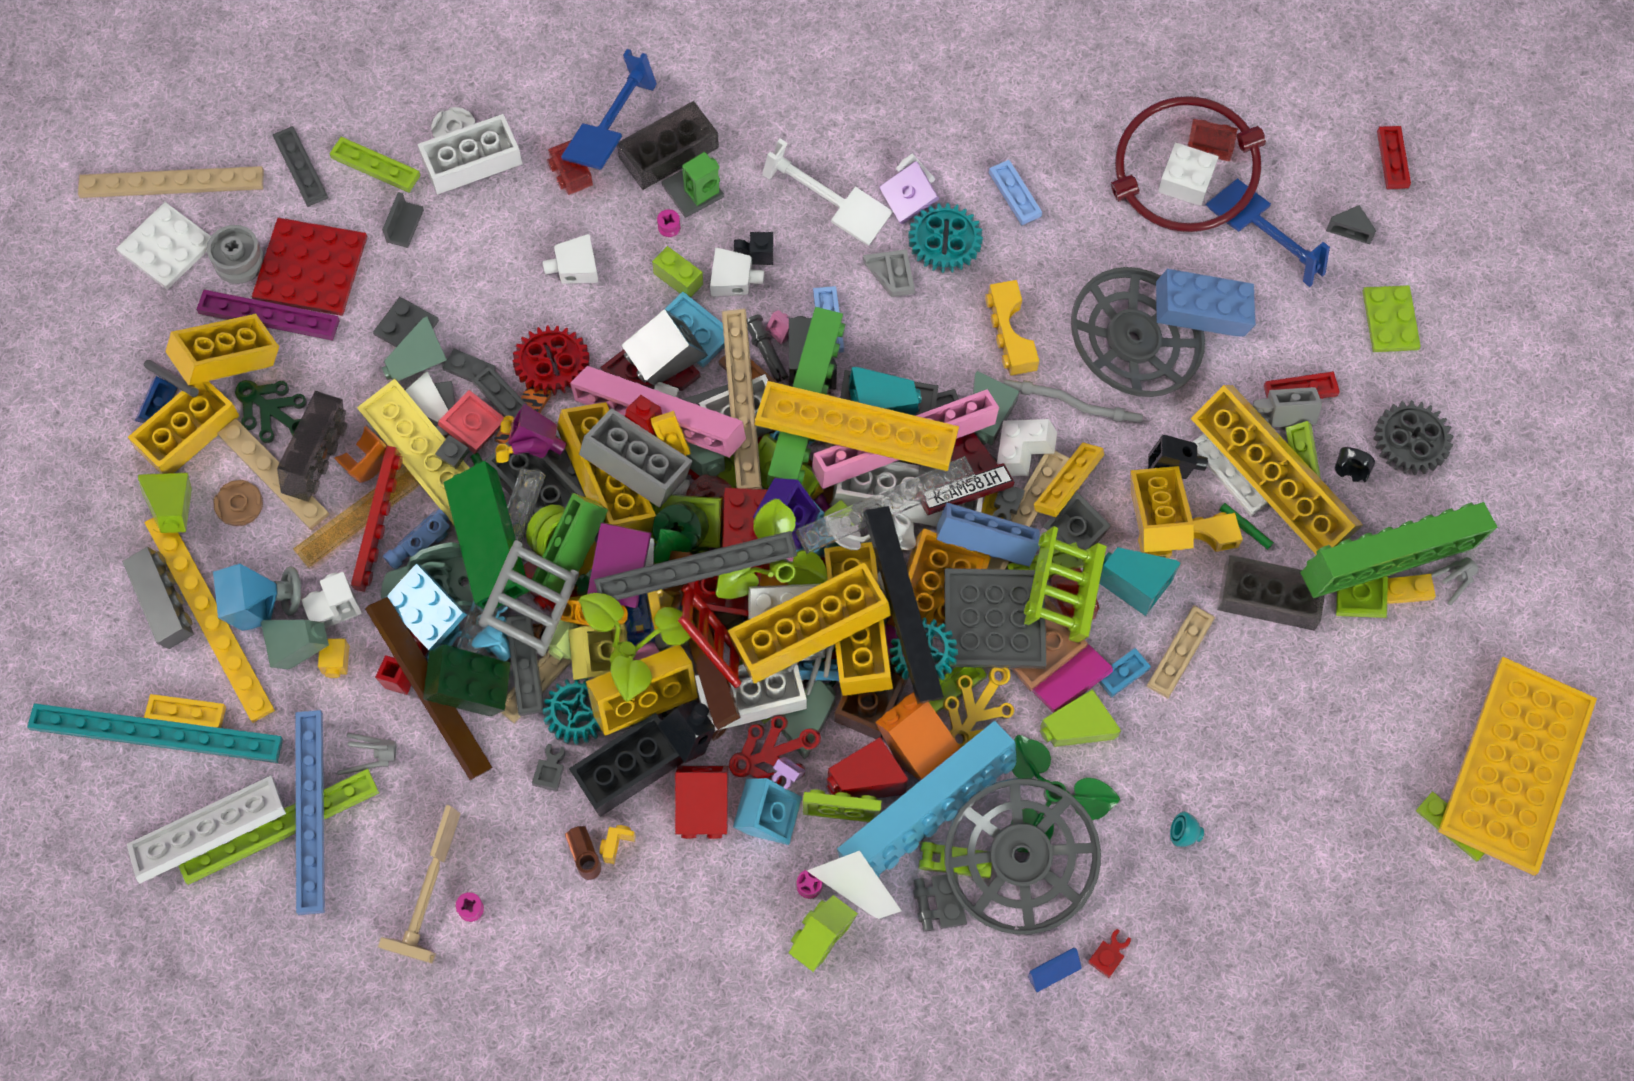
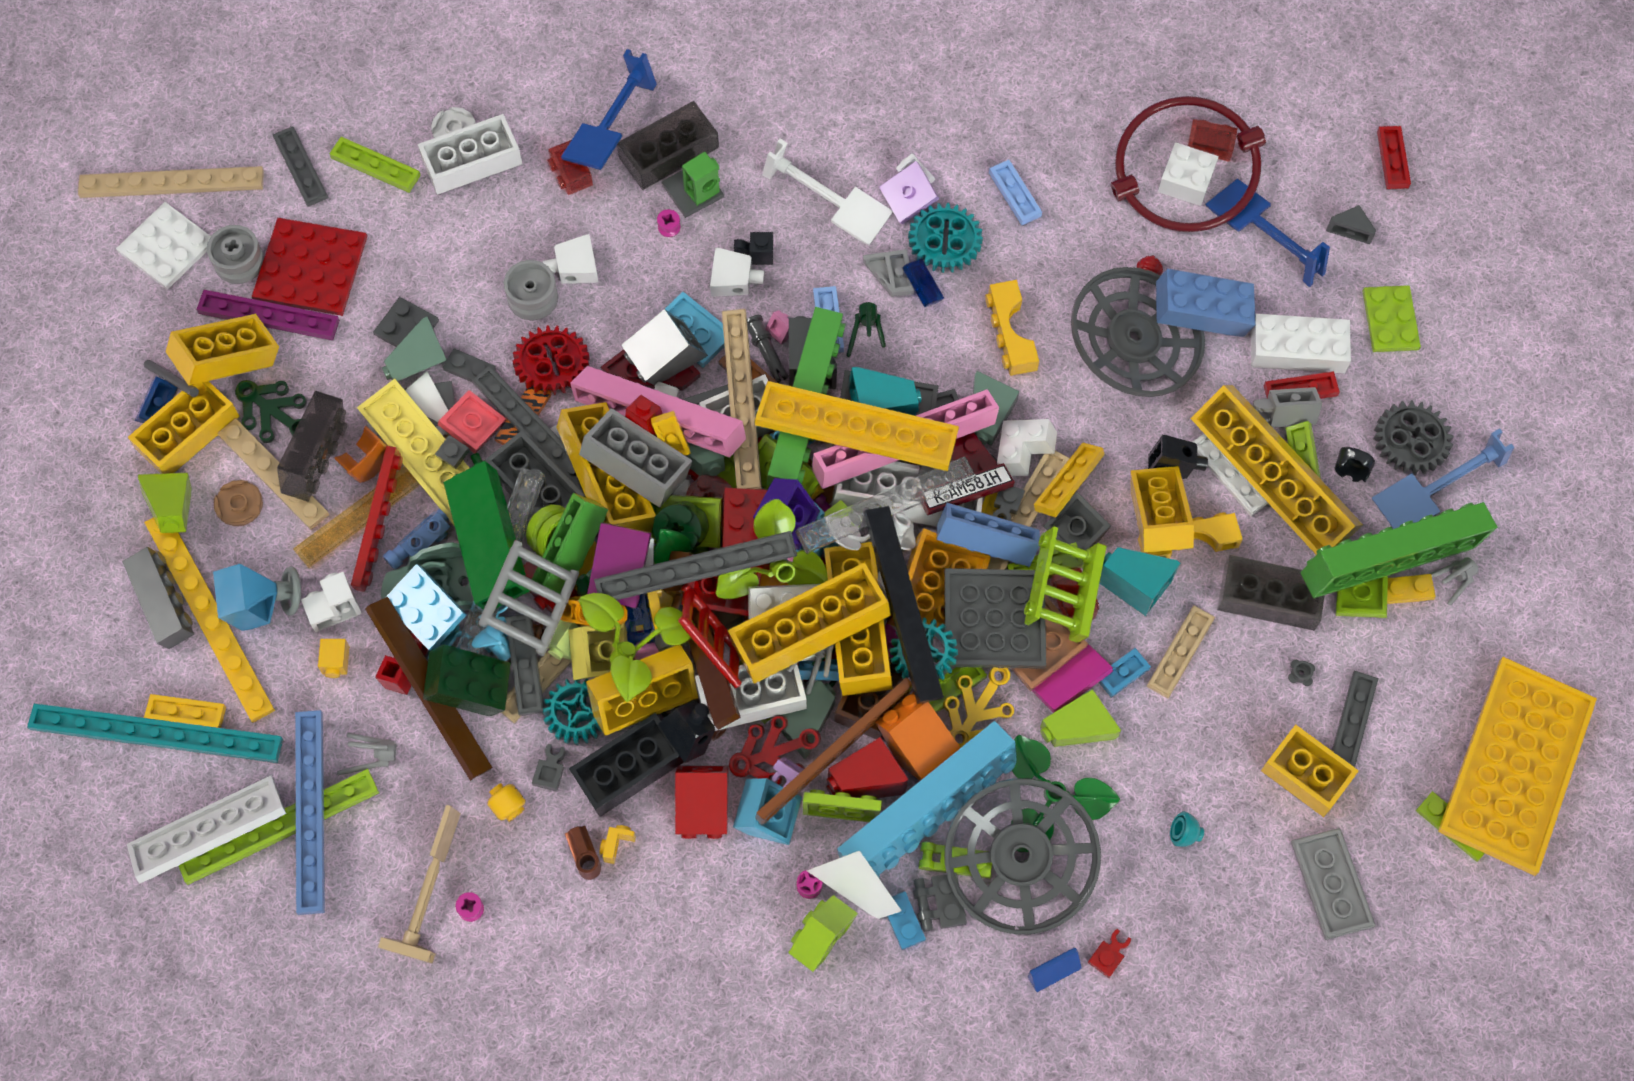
(292, 641): sand green slope -> none
(402, 222): dark grey panel -> none
(506, 802): none -> yellow head
(529, 433): magenta torso -> none
(531, 290): none -> light grey wheel
(677, 272): lime brick -> none
(833, 752): none -> dark orange tile
(867, 317): none -> dark green plant
(906, 923): none -> dark azure plate
(923, 282): none -> clear blue plate
(1118, 414): light grey bar -> none
(1150, 263): none -> red piece
(1247, 527): green piece -> none
(1300, 343): none -> white brick
(1306, 667): none -> dark grey plate
(1309, 770): none -> yellow brick
(1332, 884): none -> light grey tile
(1354, 716): none -> dark grey tile
(1411, 501): none -> medium blue piece

